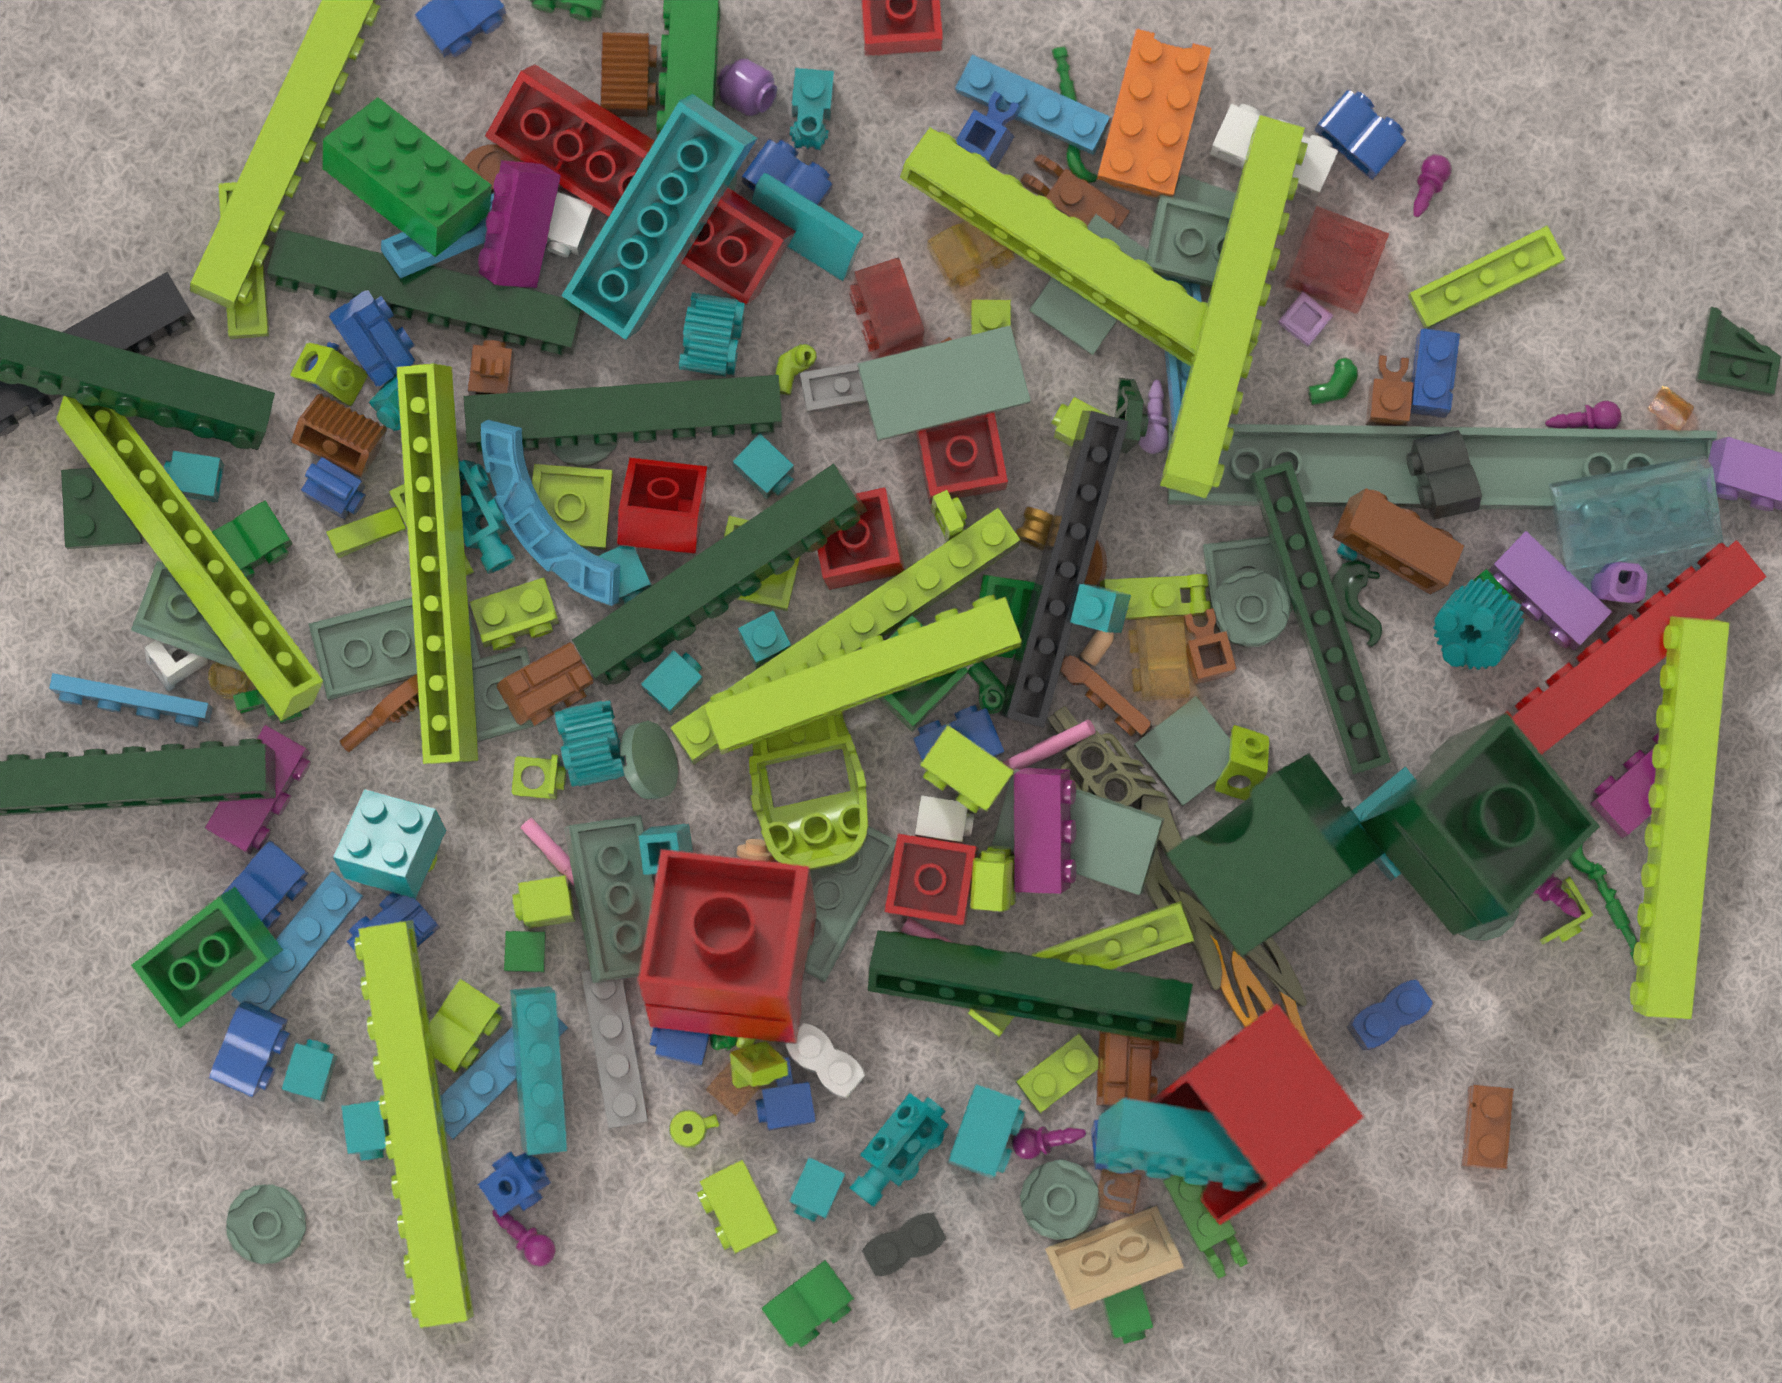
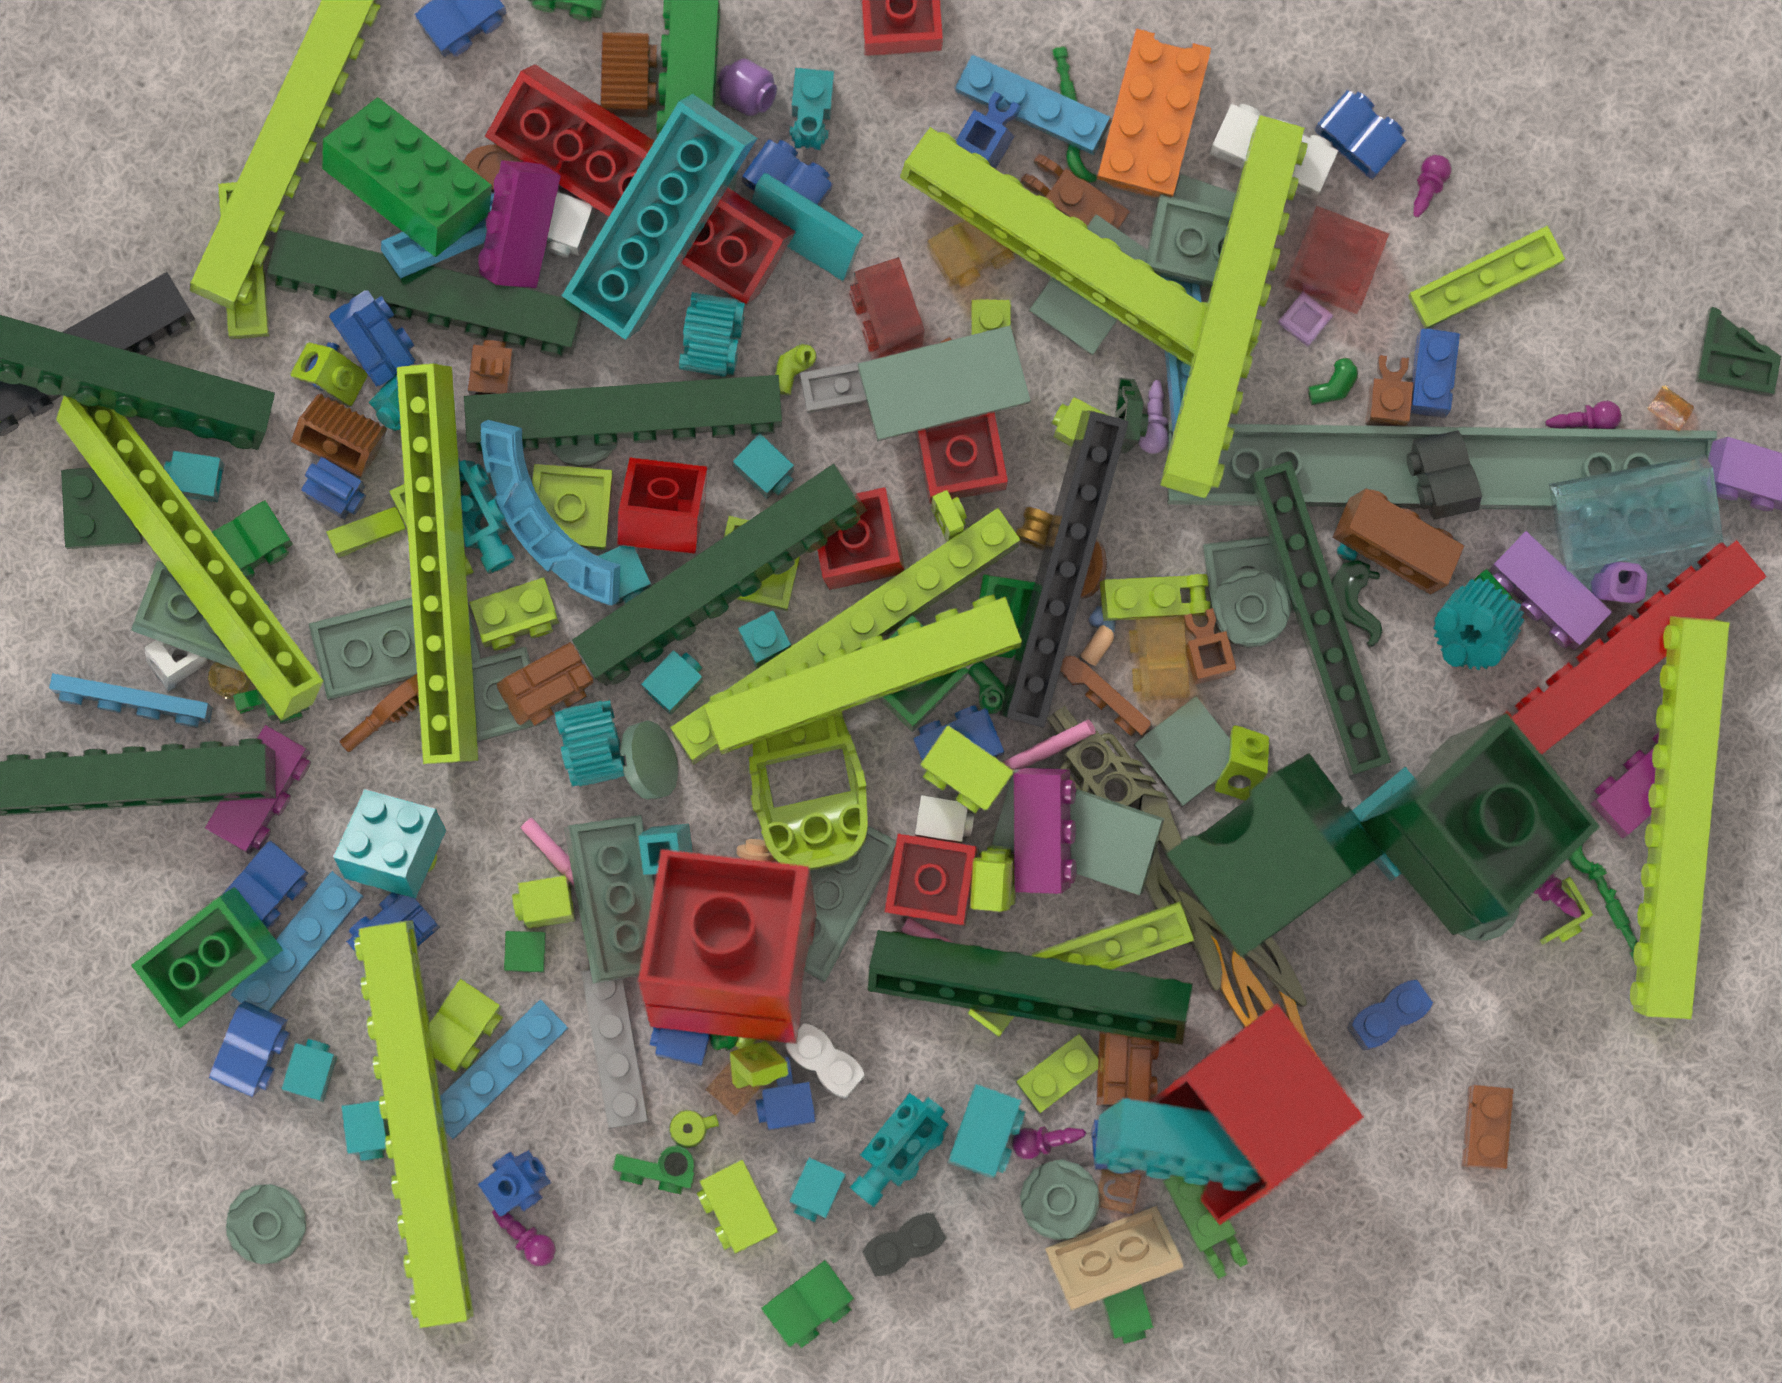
(538, 1070): teal brick -> none
(554, 777): lime bracket -> none
(635, 1170): none -> green plate
(1100, 608): teal brick -> none

